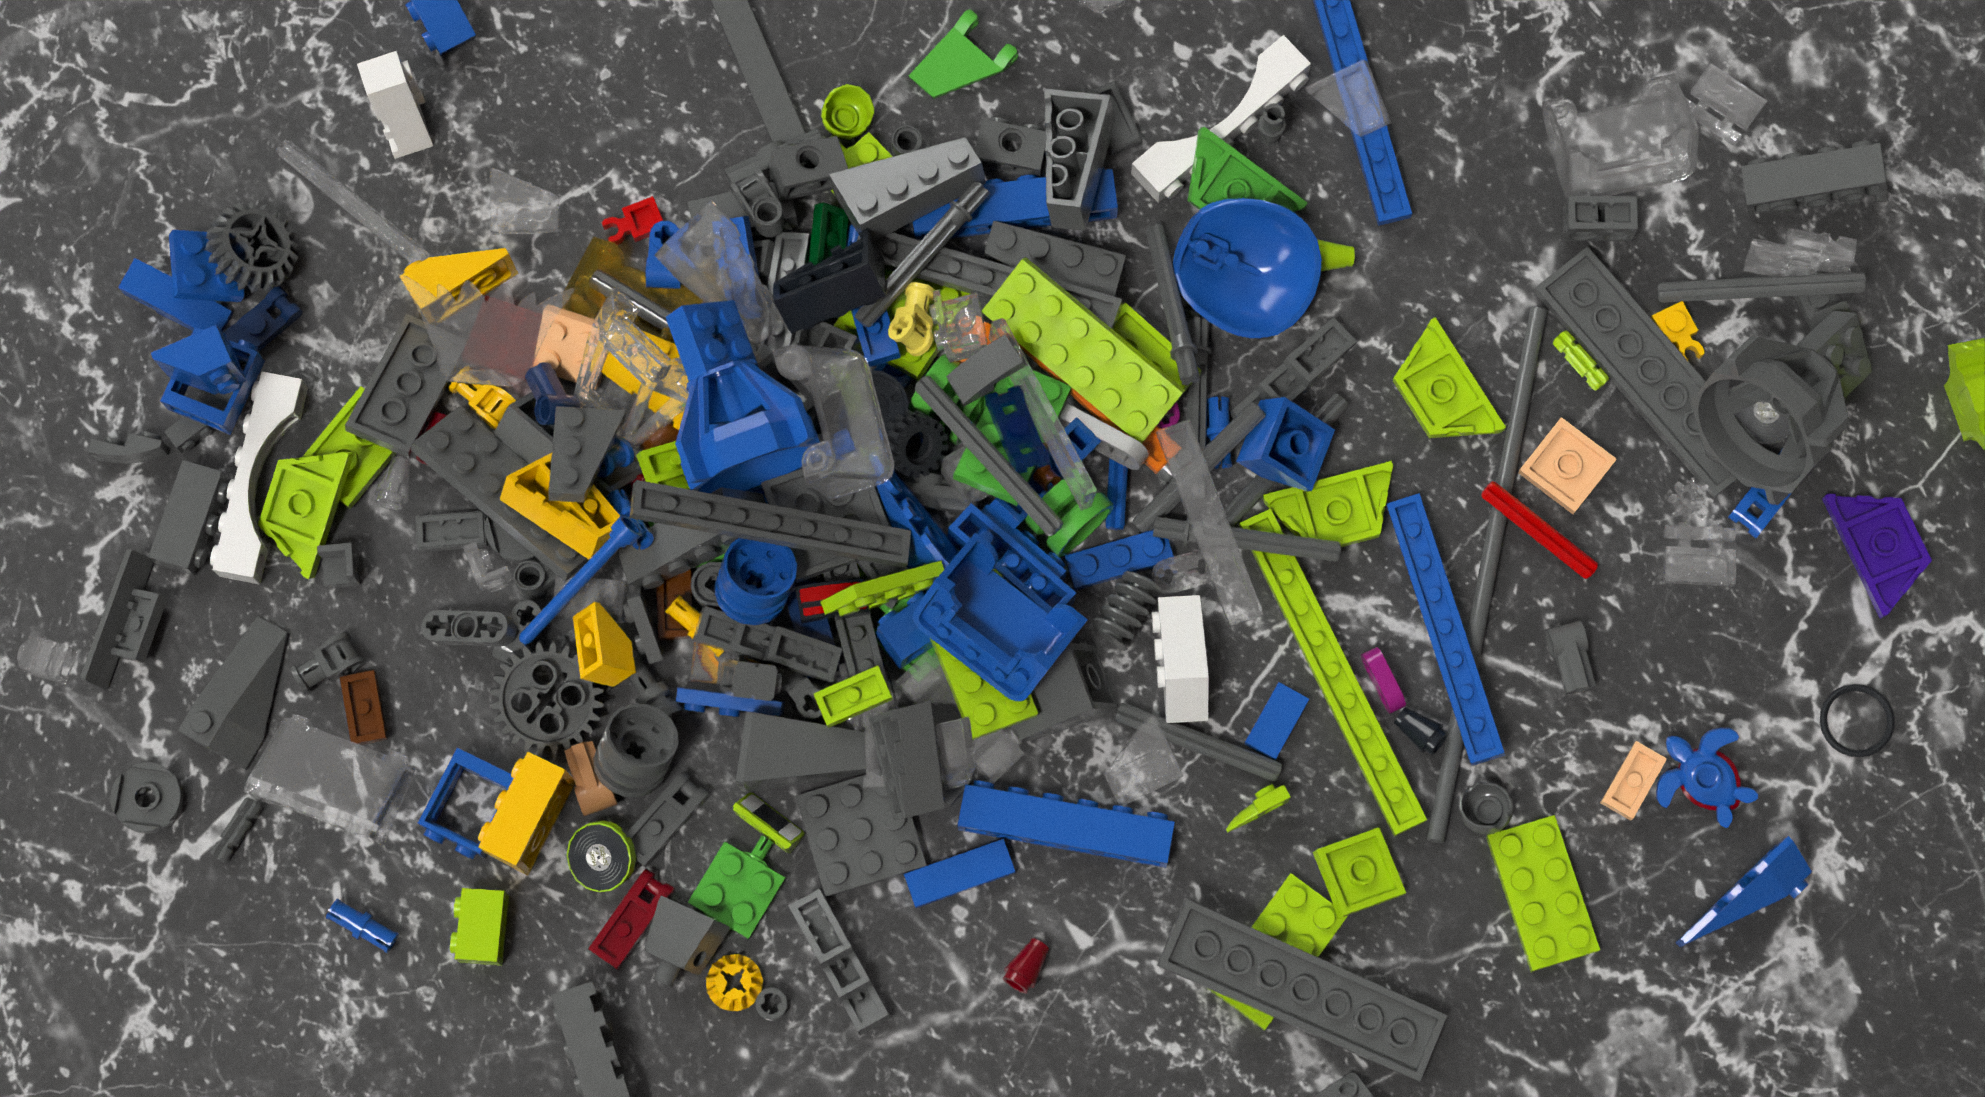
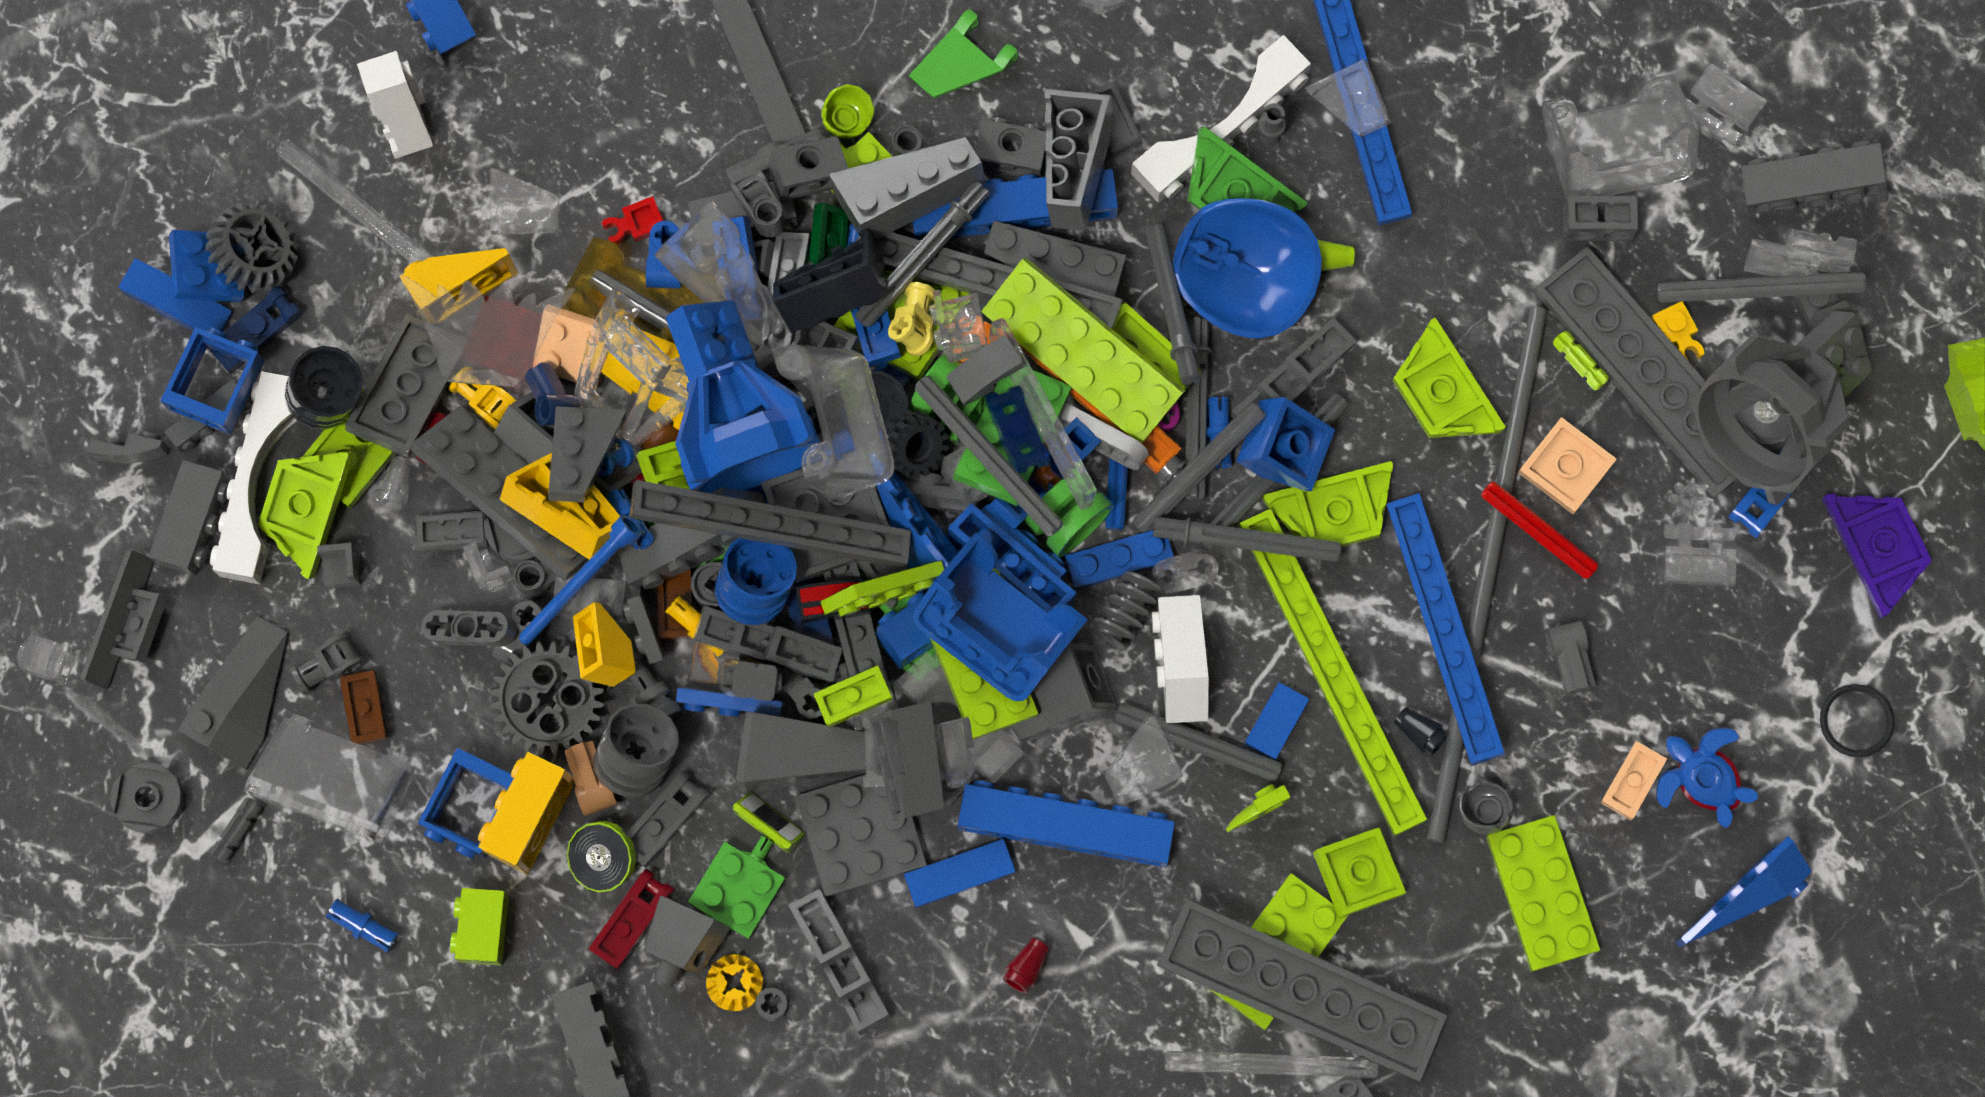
(202, 361): blue slope -> none
(325, 368): none -> black wheel
(1209, 523): clear tile -> none
(1270, 1064): none -> clear axle
(1383, 680): magenta beam -> none

